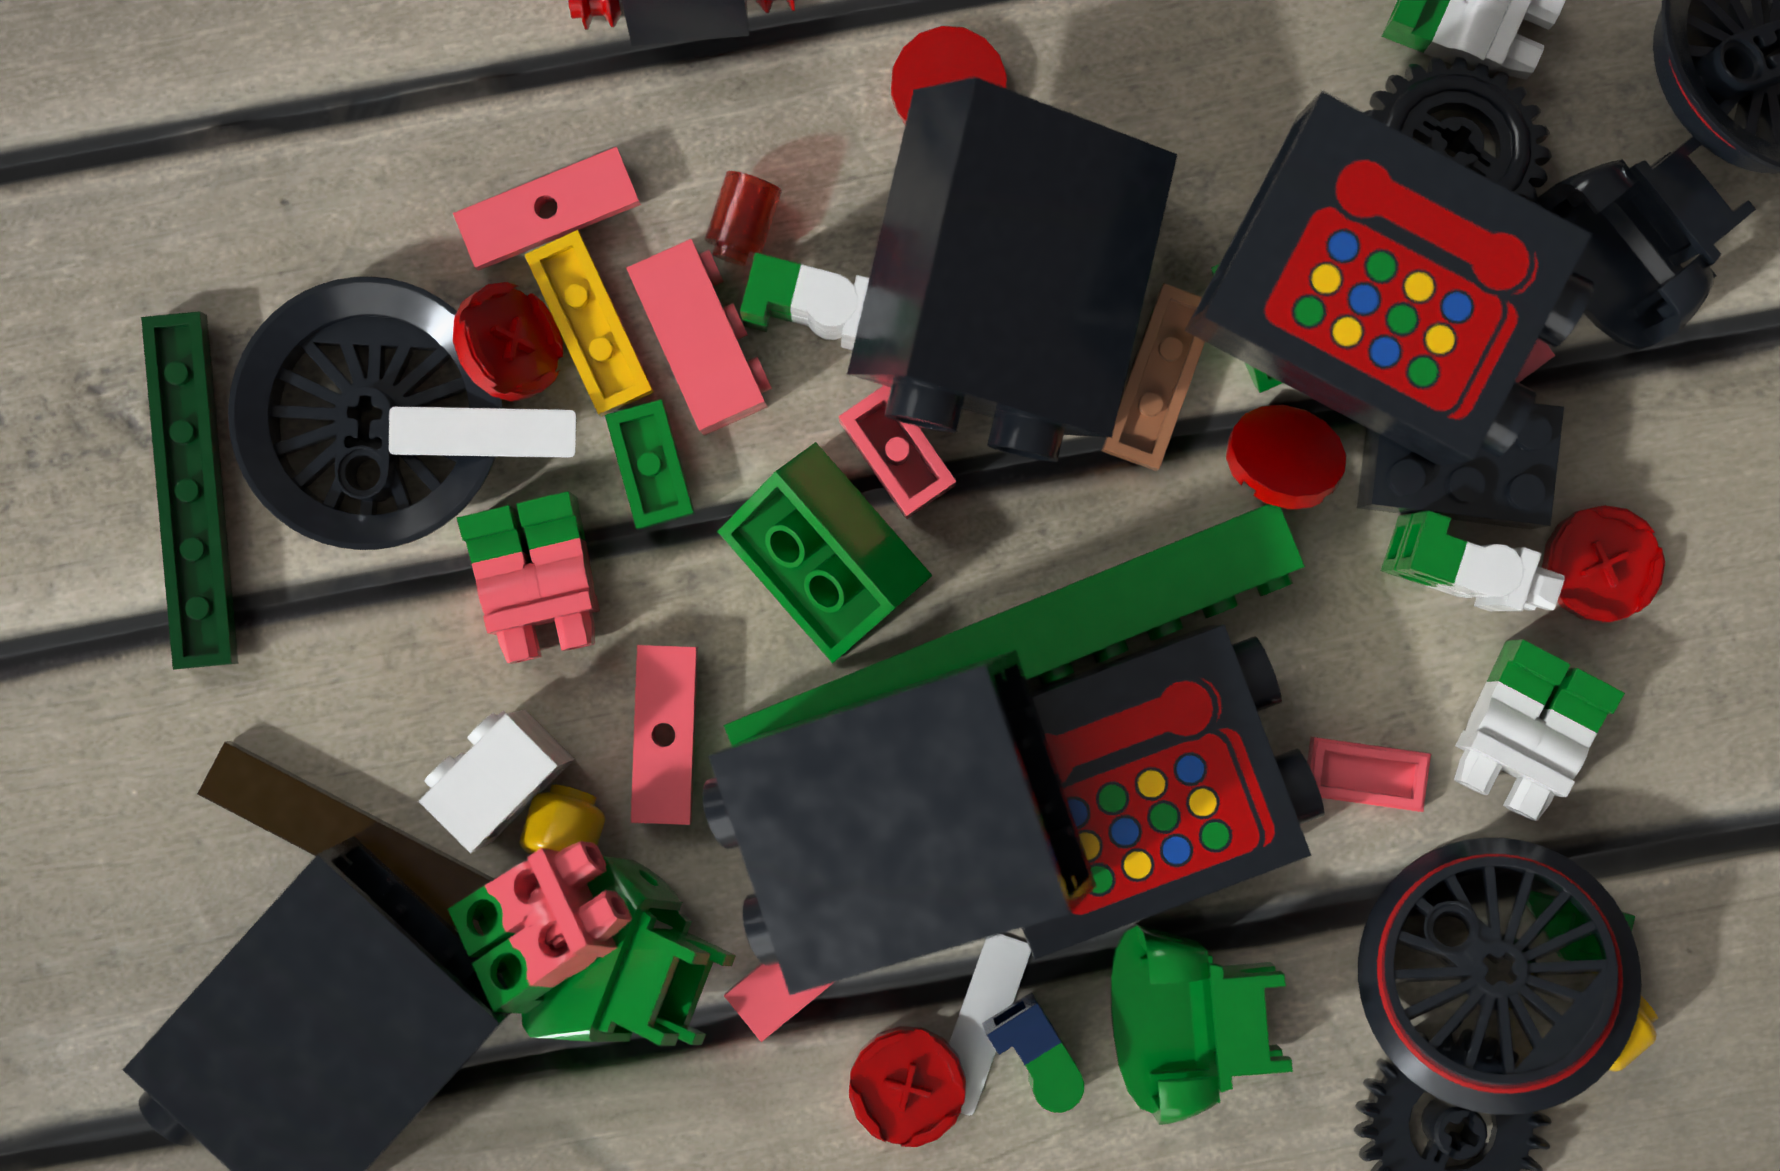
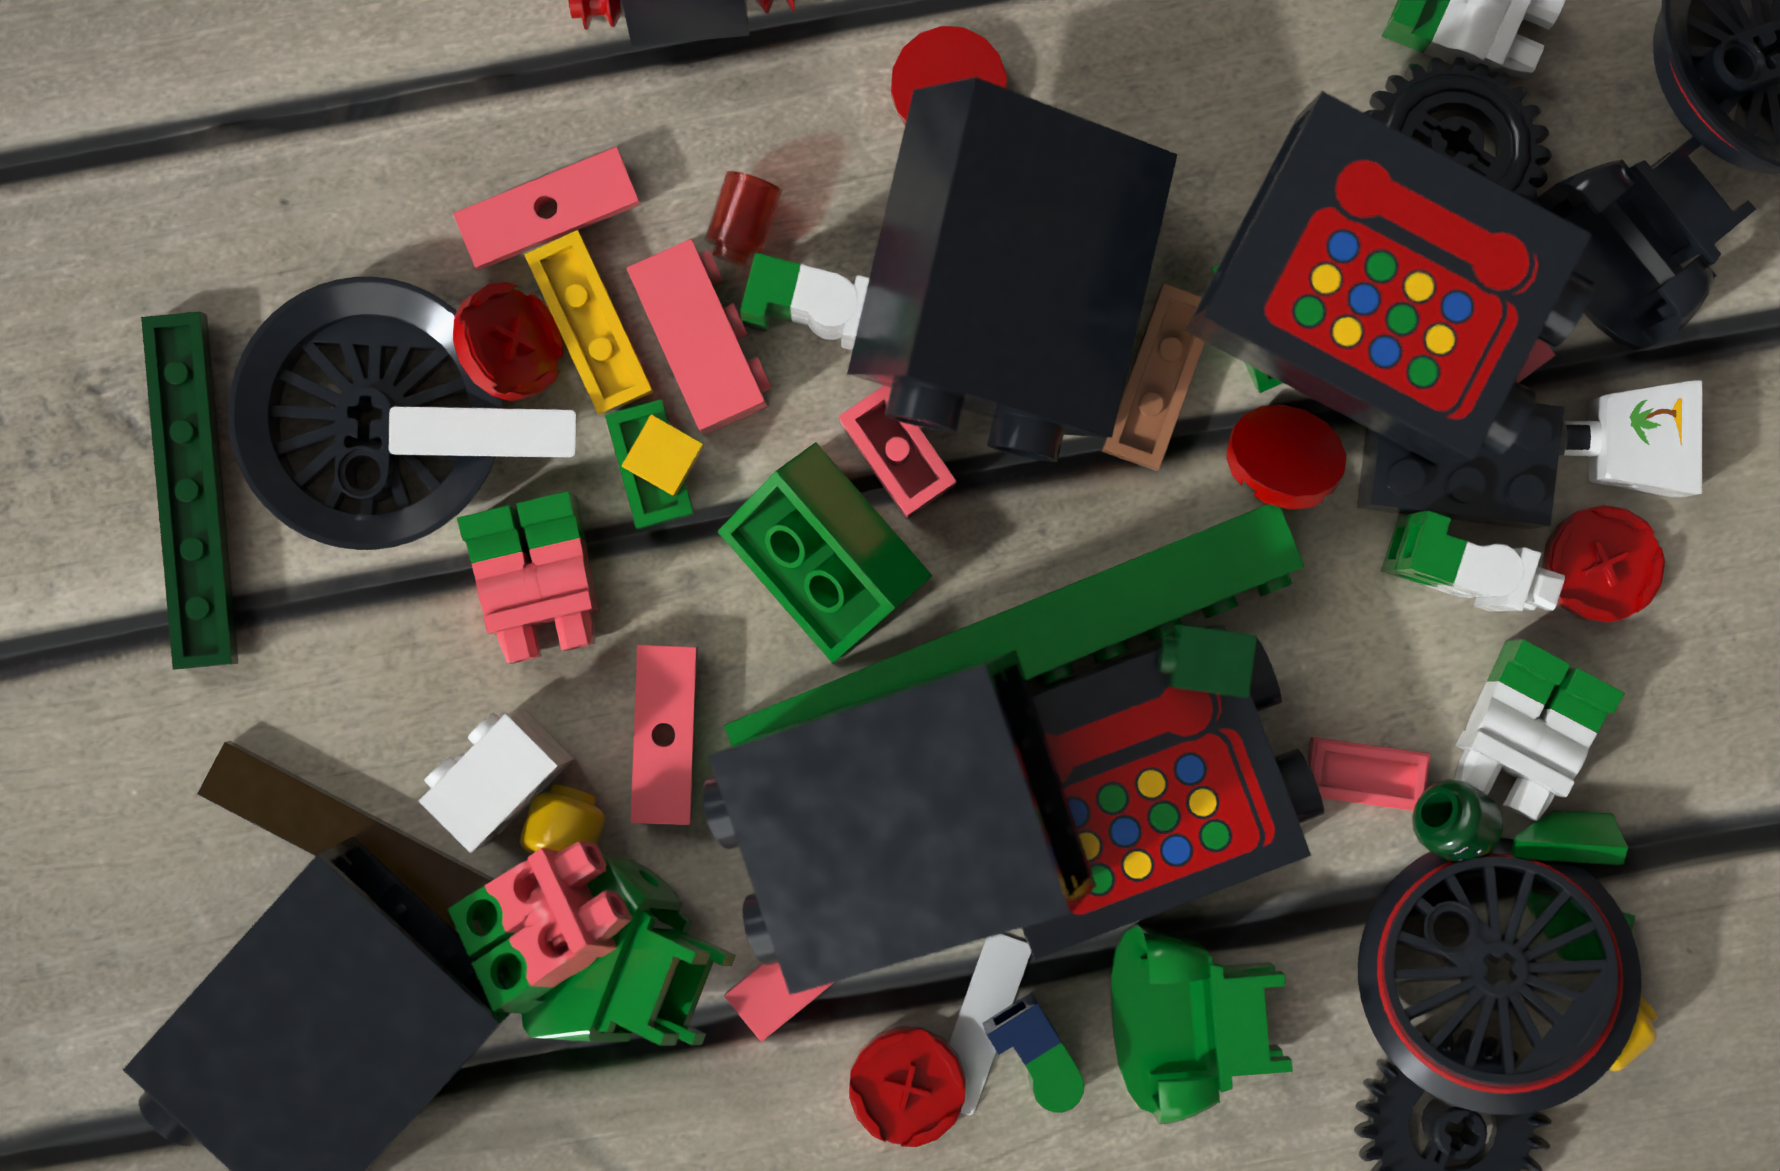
(663, 455): none -> yellow tile
(1208, 660): none -> dark green brick
(1457, 821): none -> dark green head
(1572, 838): none -> green tile
(1642, 439): none -> white torso

